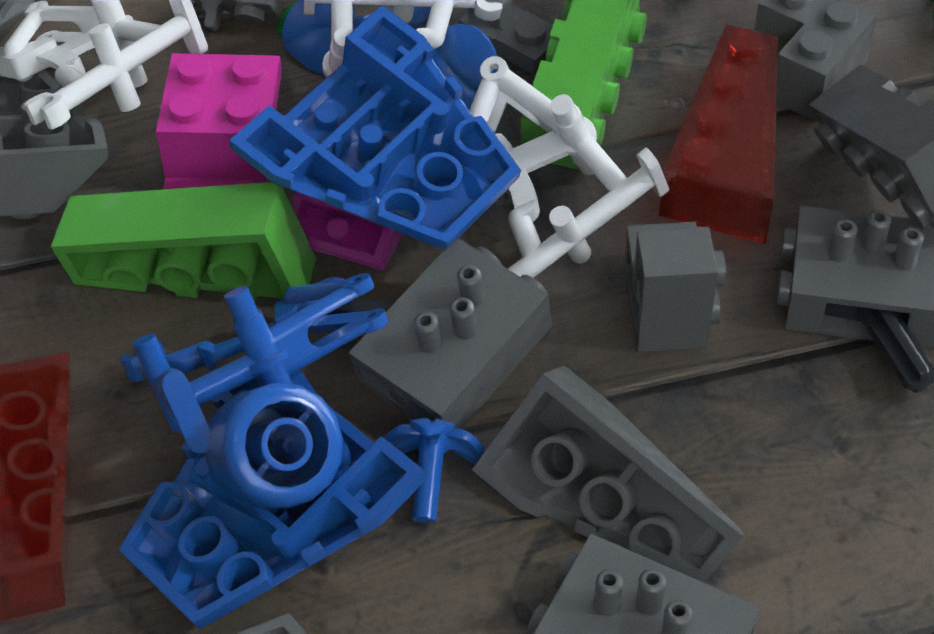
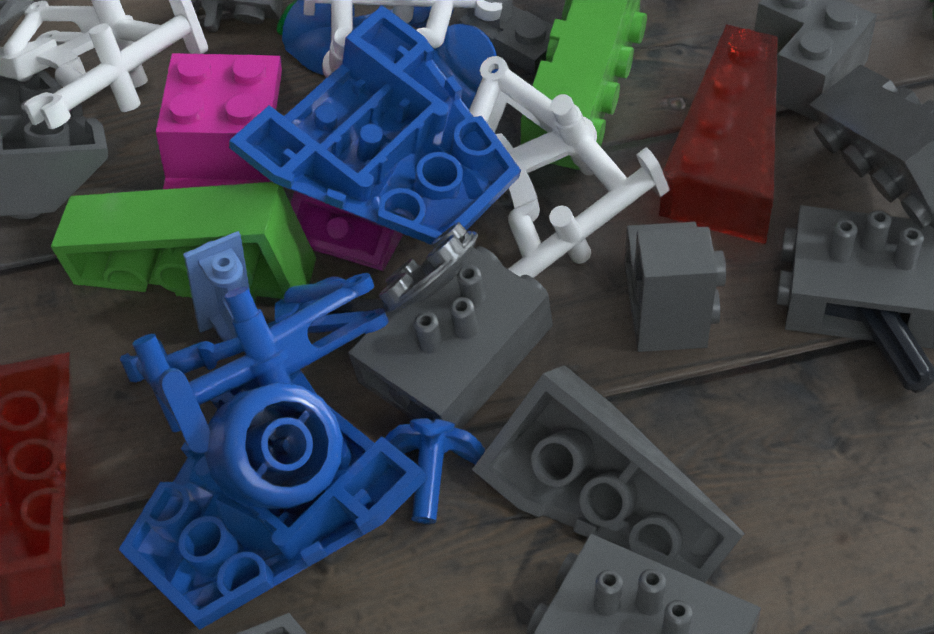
(211, 274): none -> medium blue hinge
(418, 282): none -> dark grey dish

